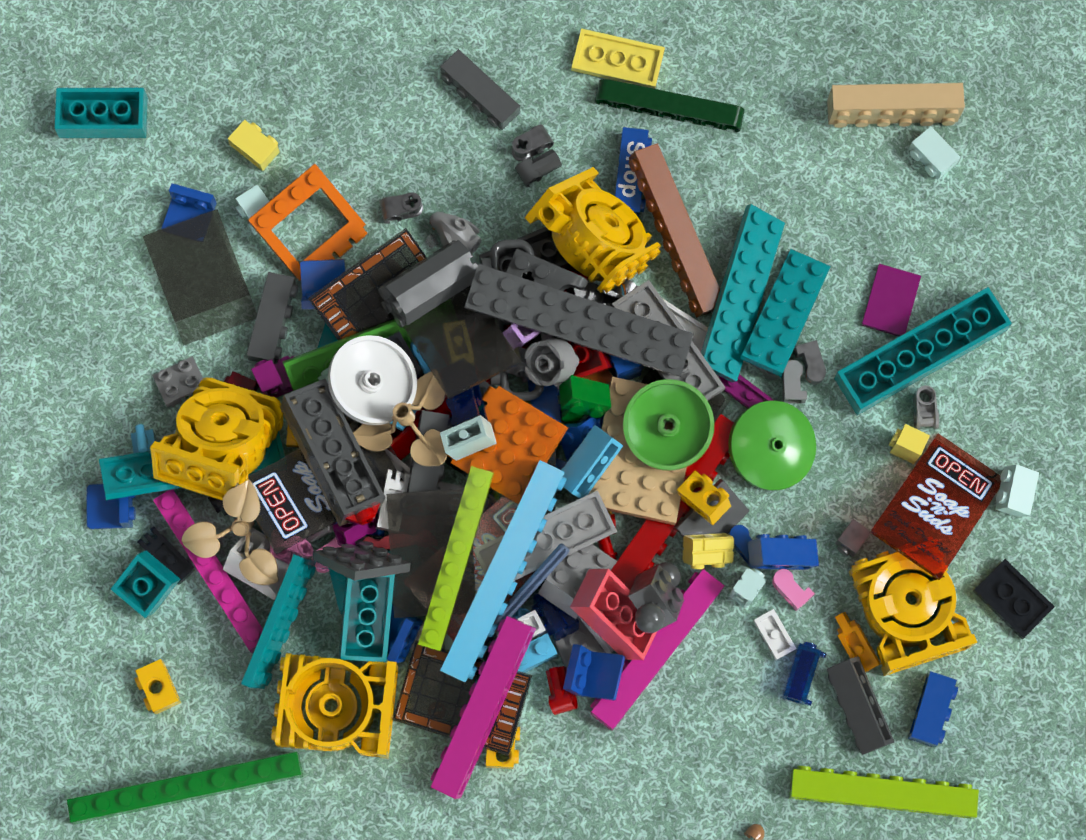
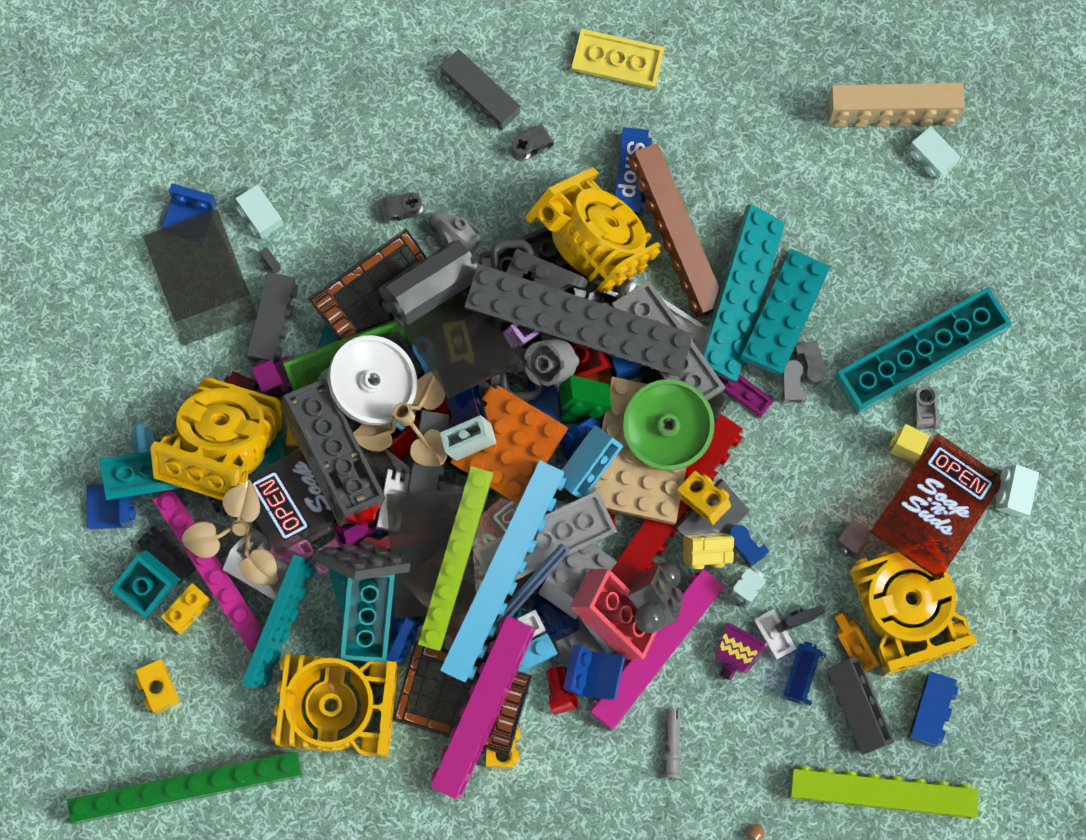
(101, 112): teal brick -> none
(178, 381): light grey hinge -> none
(186, 609): none -> yellow brick
(254, 145): light yellow brick -> none
(268, 261): none -> dark grey plate
(289, 200): orange hinge -> none
(316, 275): blue bracket -> none
(534, 169): dark grey piece -> none
(606, 546): red pin -> none
(669, 104): dark green beam -> none
(671, 755): none -> light grey pin
(738, 651): none -> magenta torso
(754, 450): bright green dish -> none
(783, 552): blue brick -> none
(790, 590): bright pink leg -> none
(798, 618): none -> black plate
(891, 300): magenta tile -> none
(1013, 599): black plate -> none

